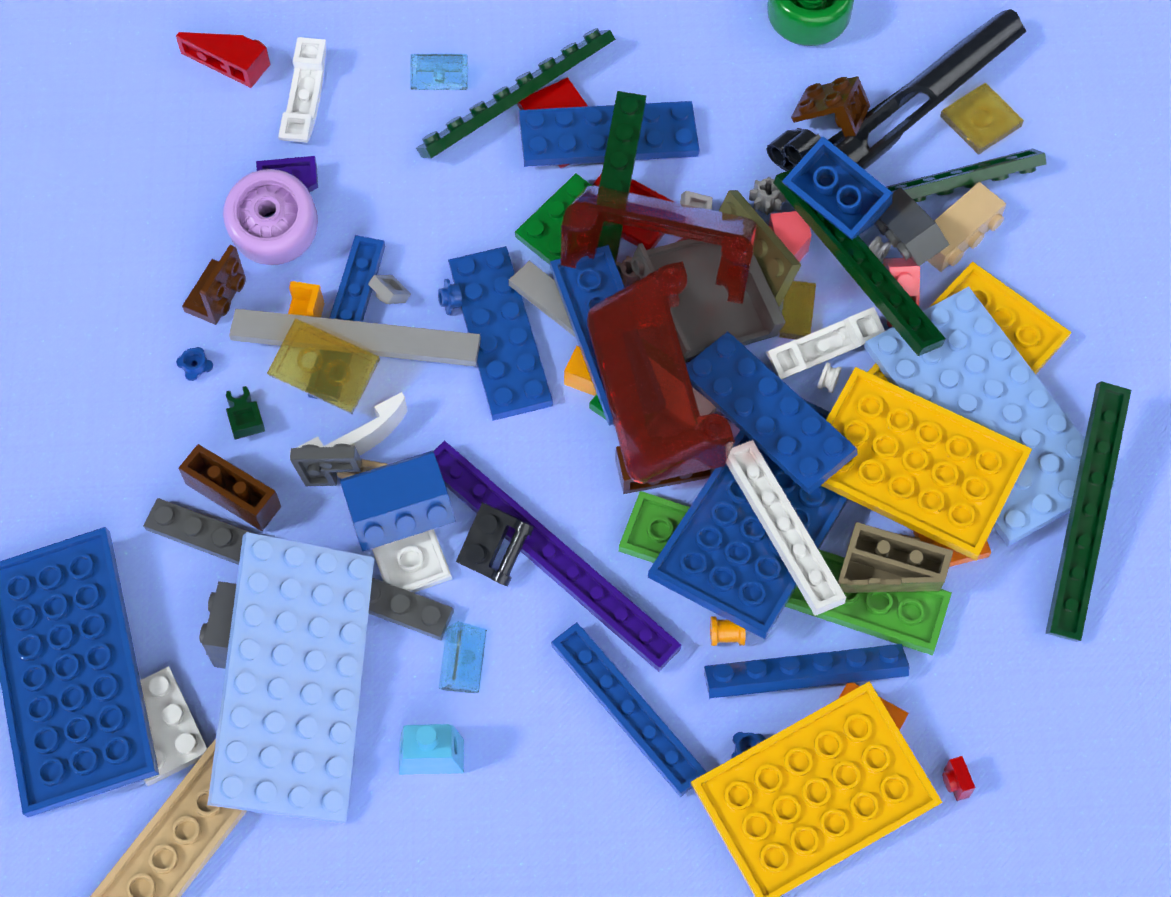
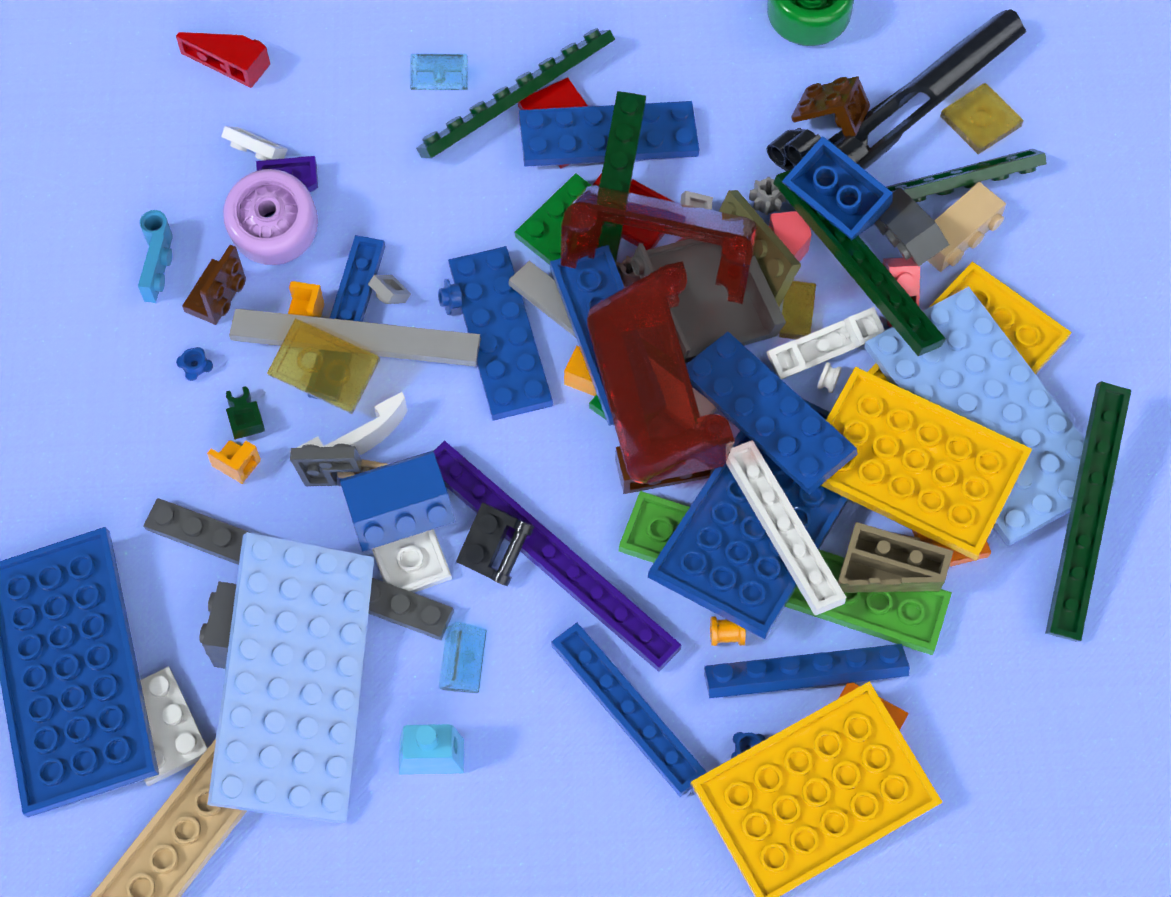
(158, 255): none -> dark azure plate
(230, 487): reddish brown brick -> none
(235, 460): none -> light orange panel
(245, 140): none -> white plate
(305, 90): white slope -> none
(879, 248): white bush -> none
(958, 779): red plate -> none

